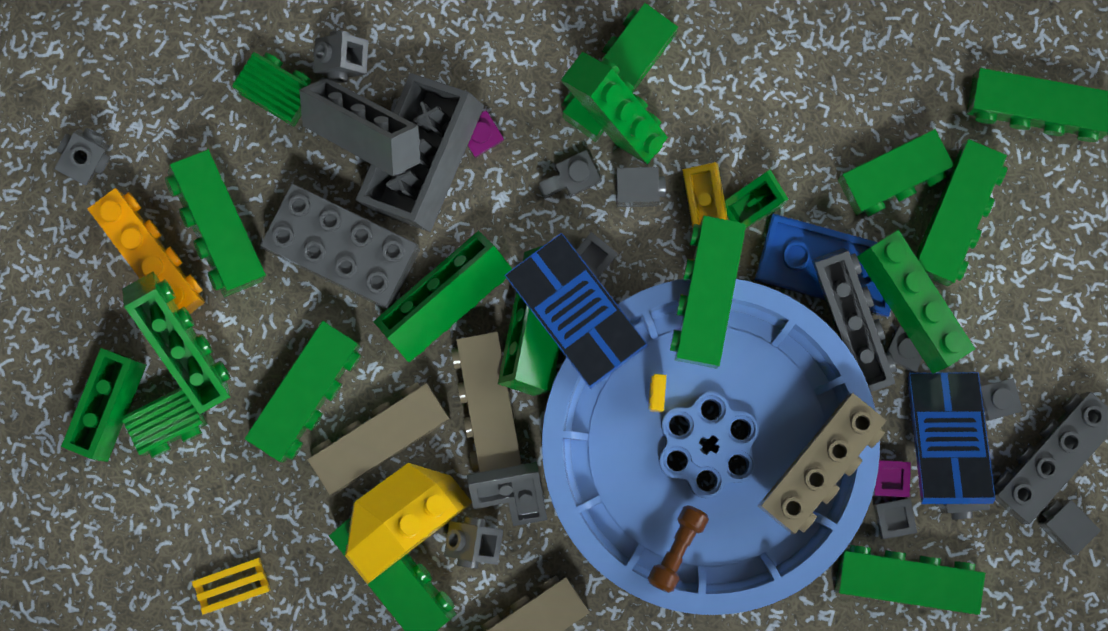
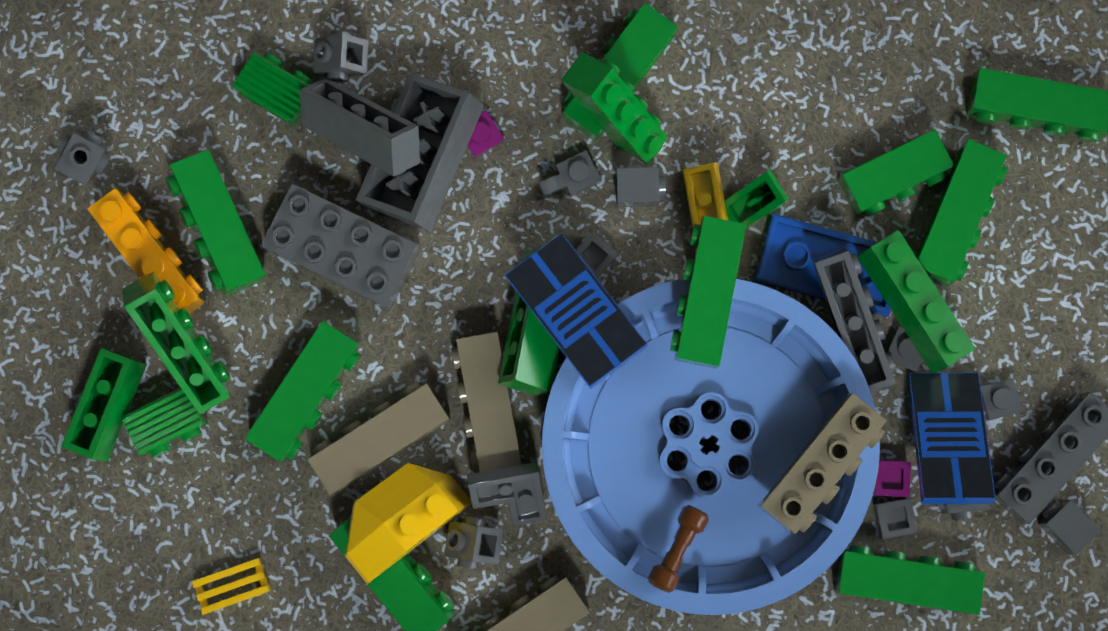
(443, 296): green brick -> none
(657, 393): yellow tile -> none

